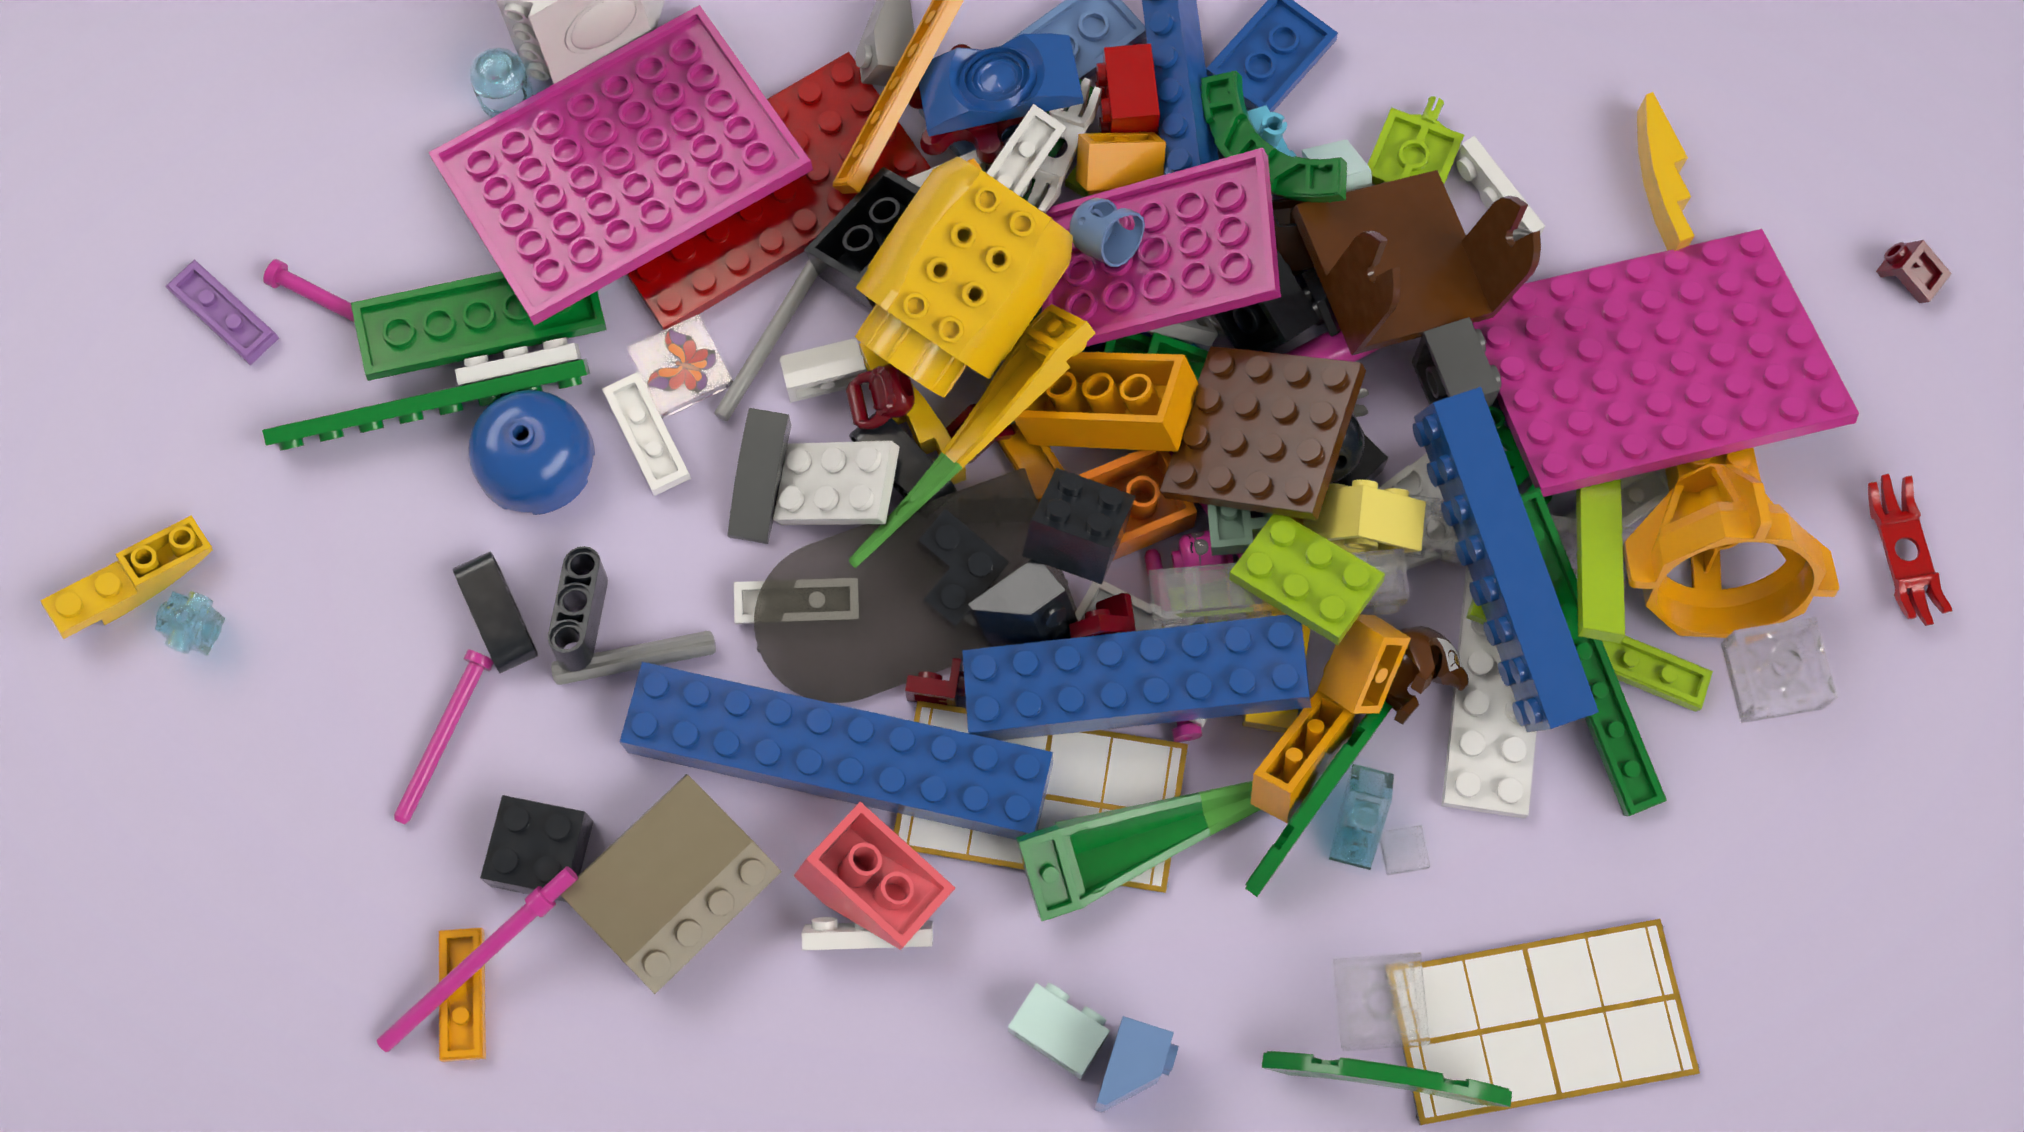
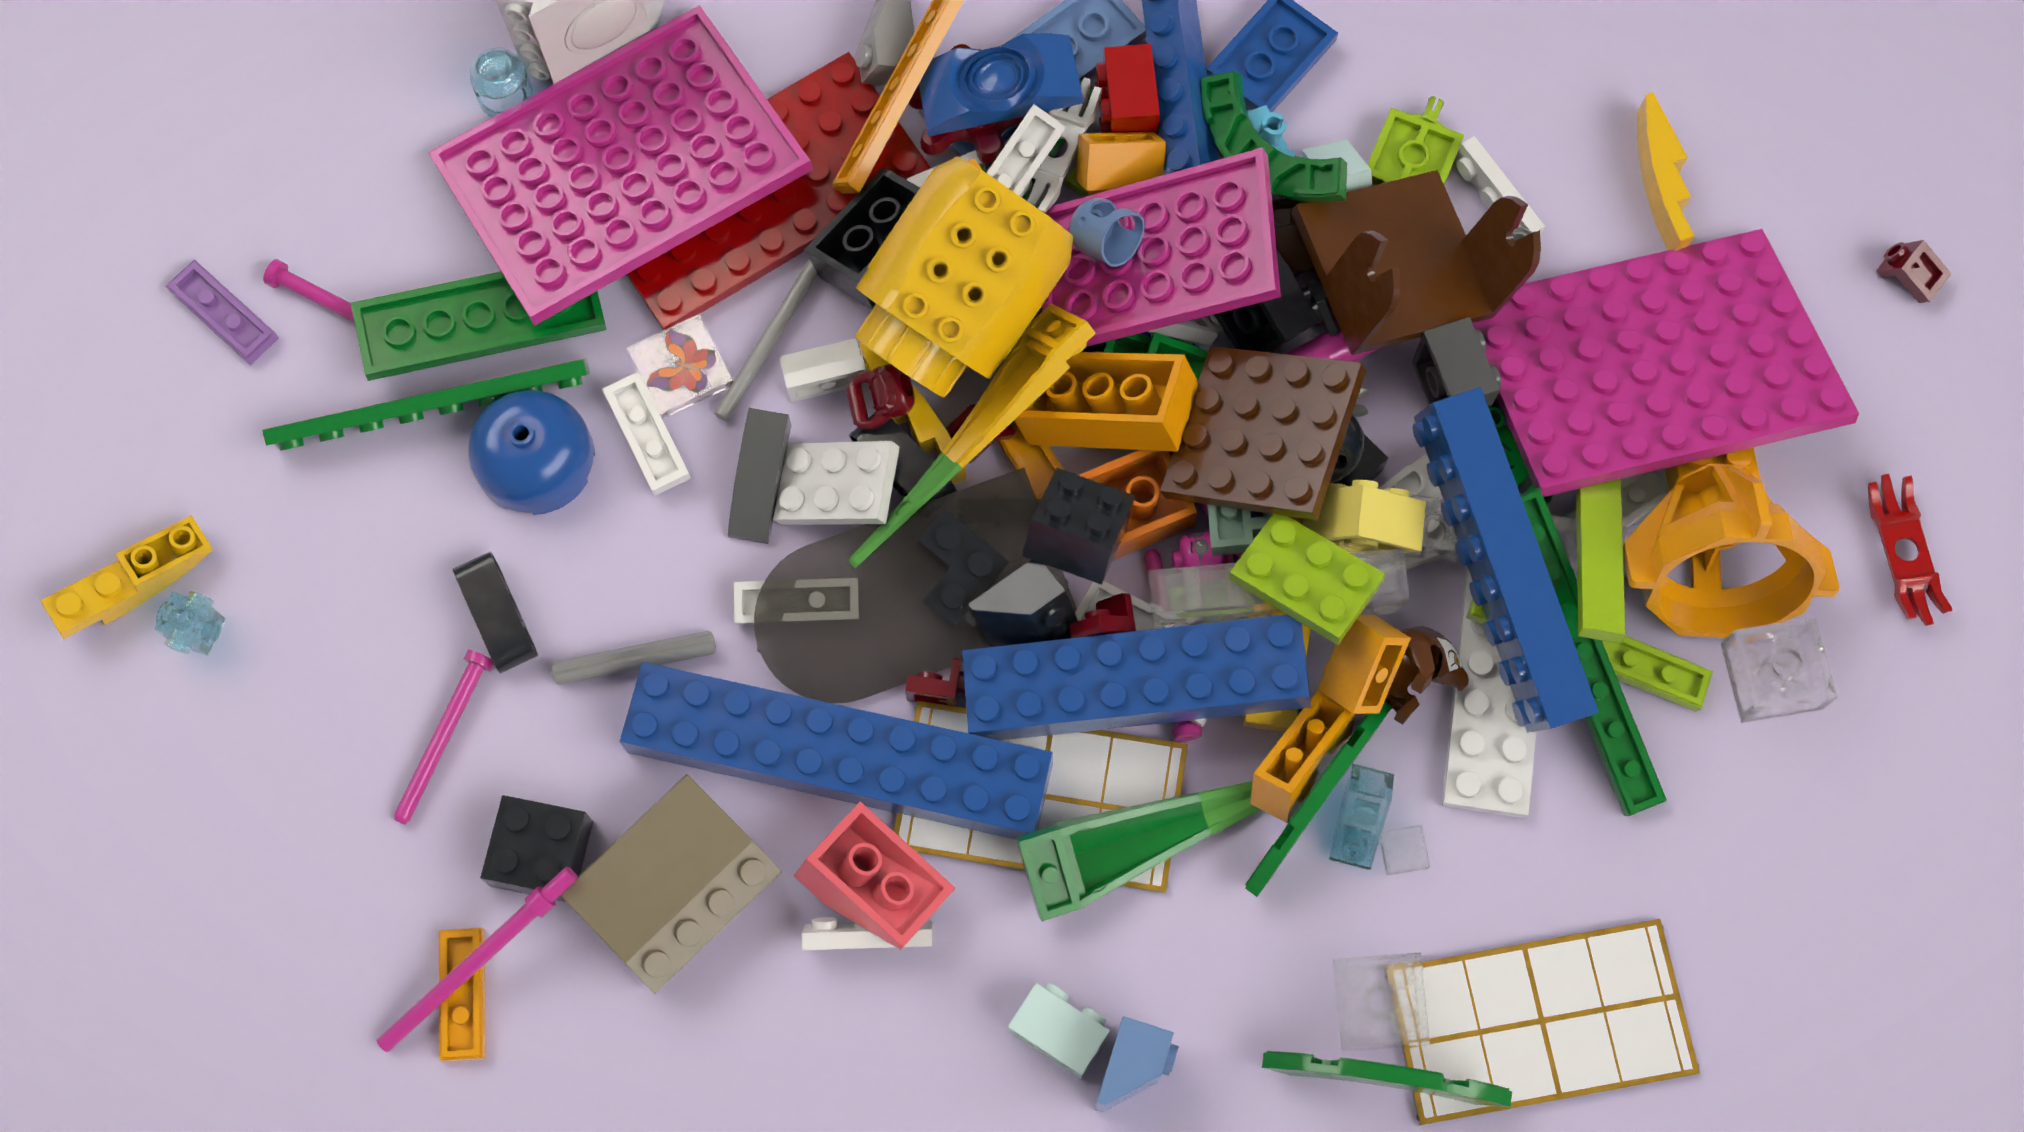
(517, 361): white plate -> none
(584, 624): black beam -> none

